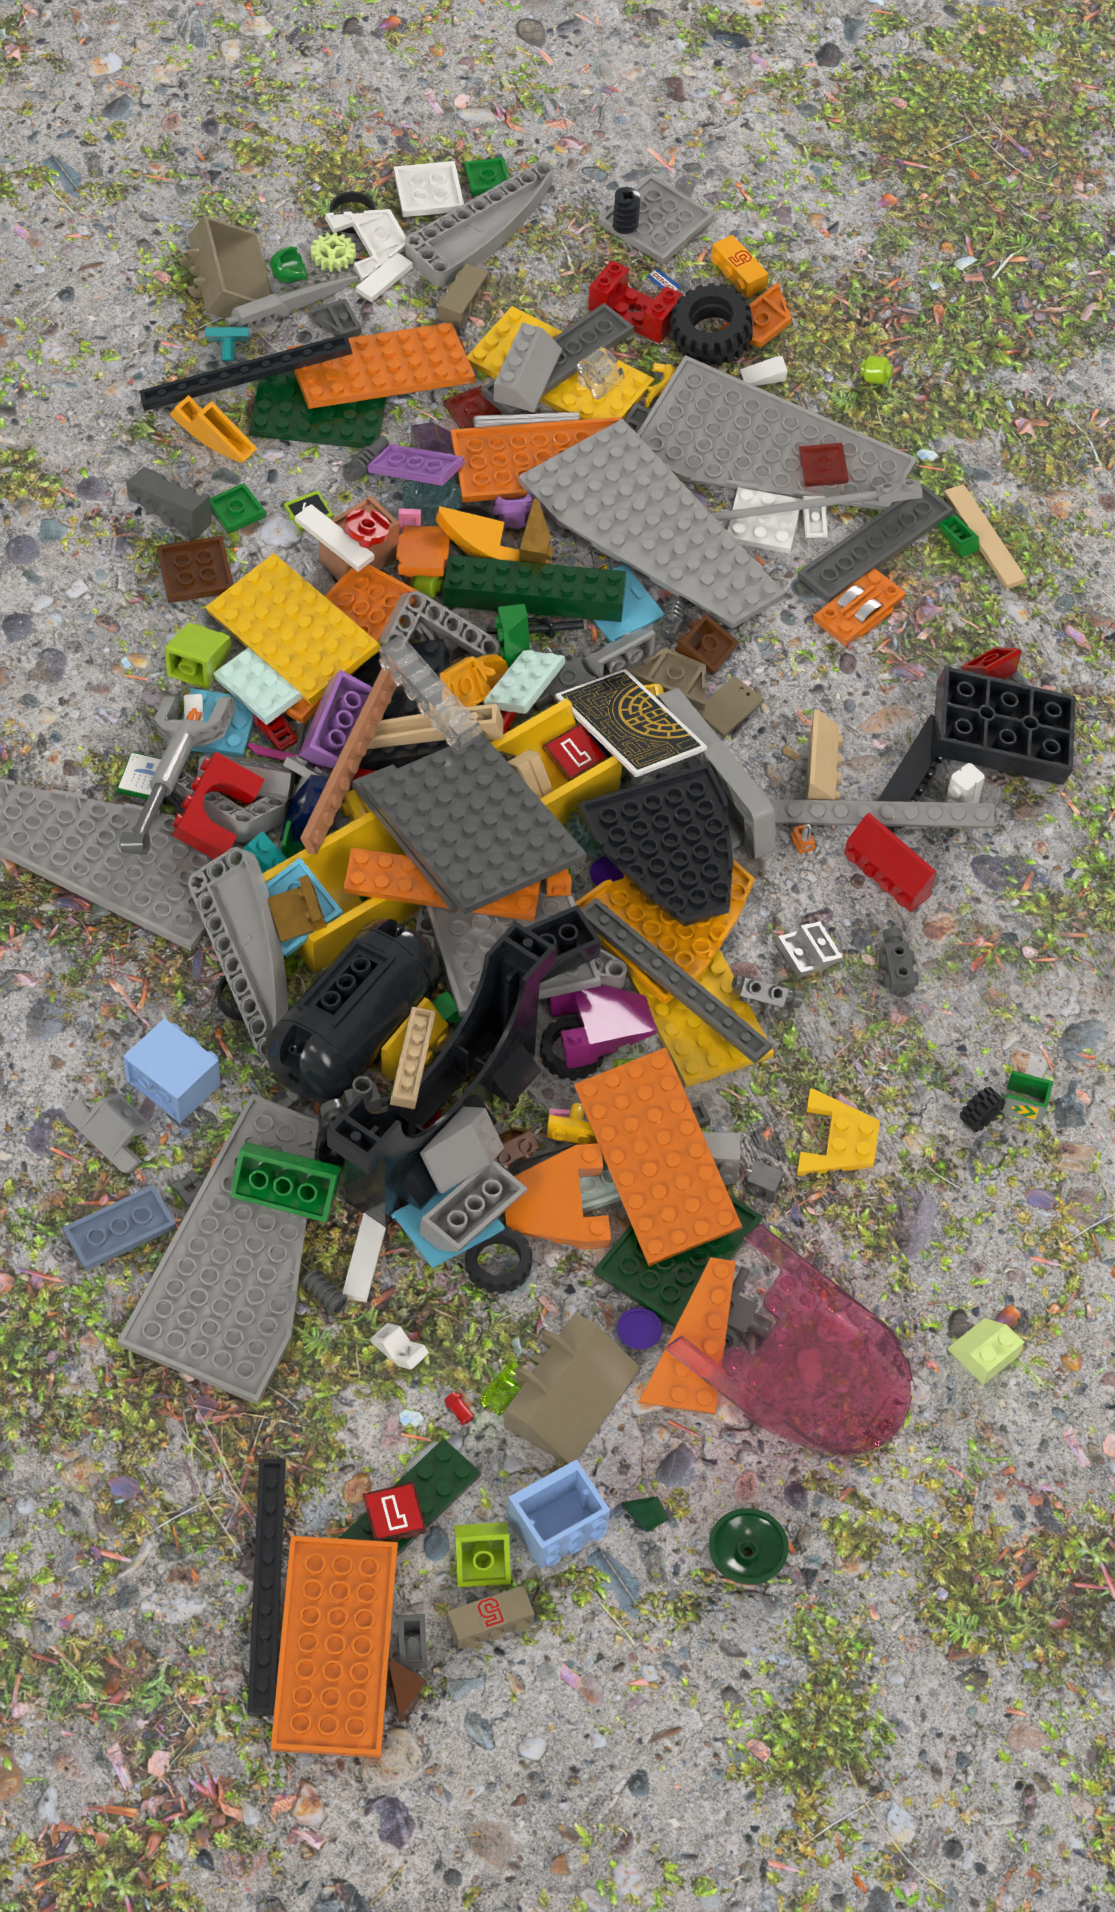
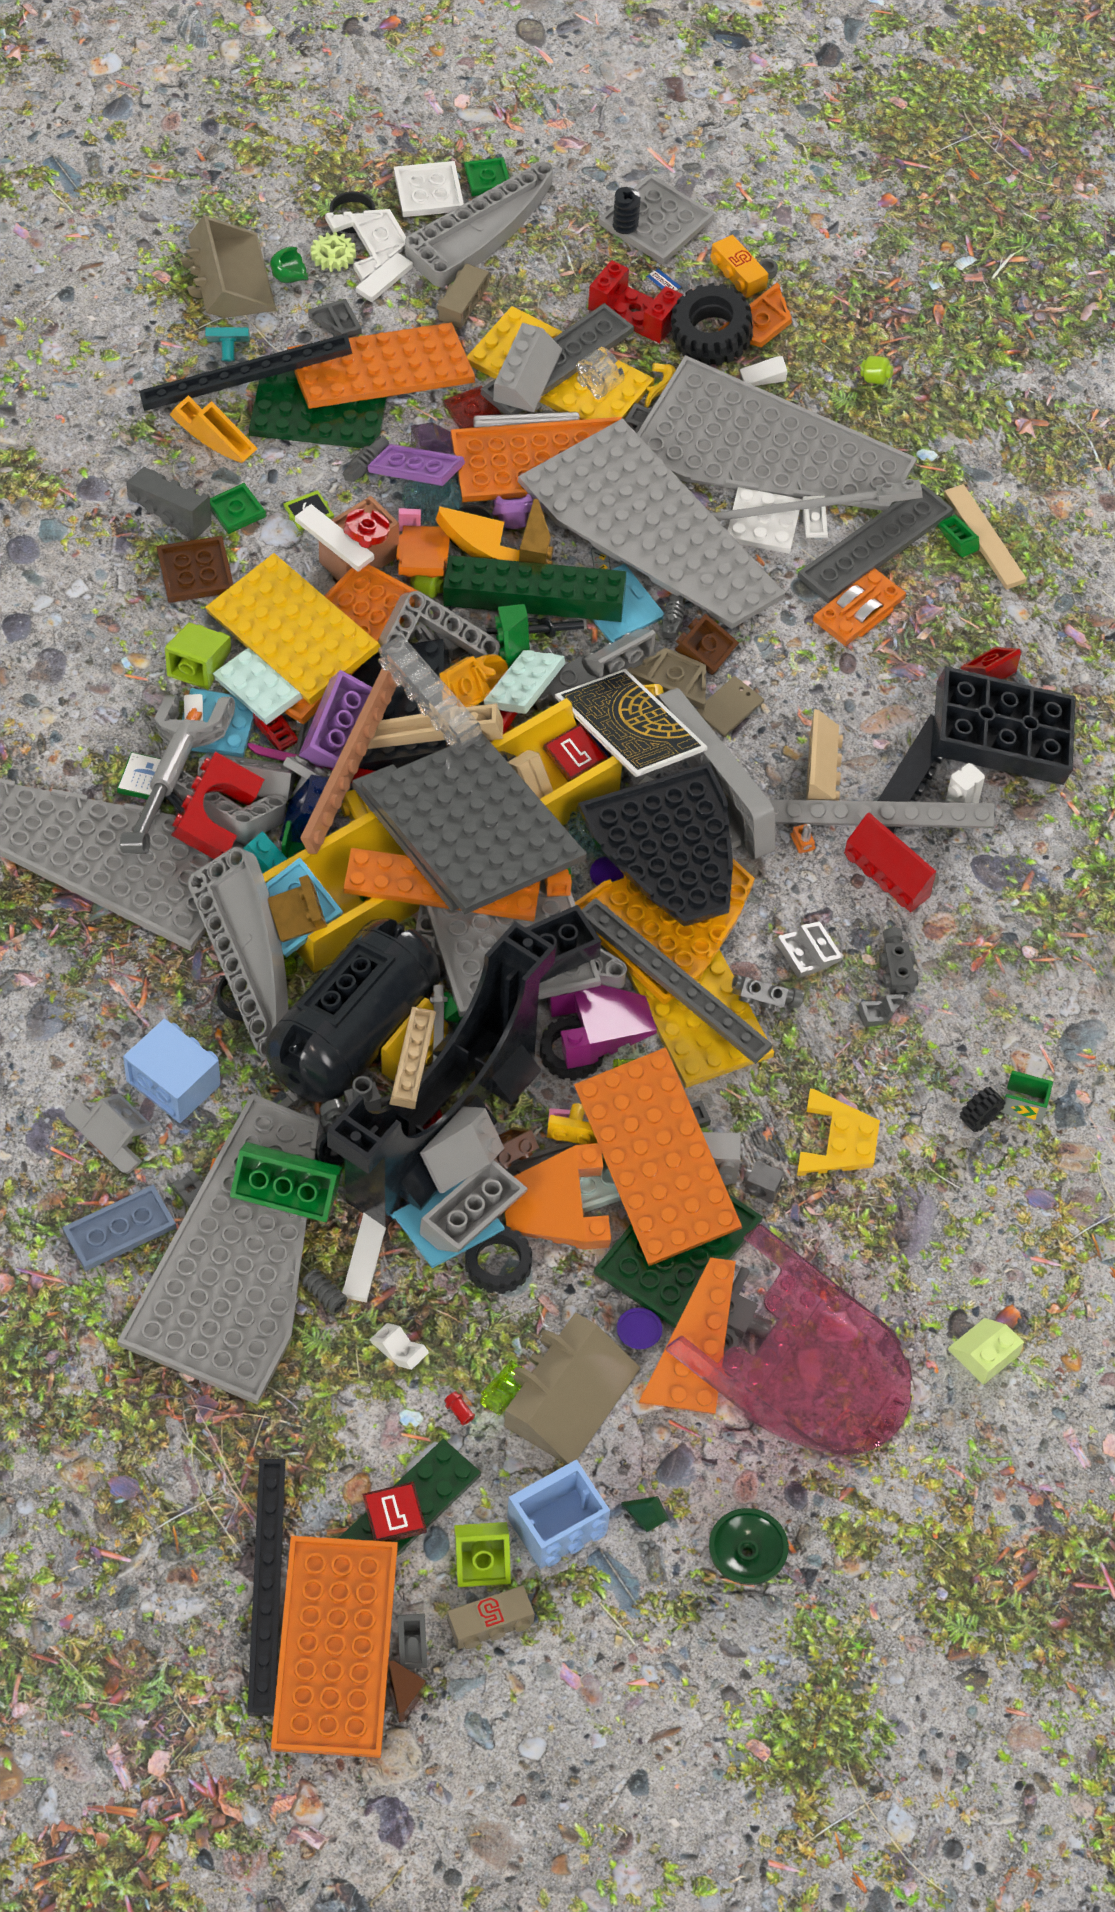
(272, 305): light grey piece -> none
(438, 1001): none -> light grey sword
(770, 266): none -> dark grey tile
(823, 464): clear red tile -> none
(879, 1012): none -> dark grey slope

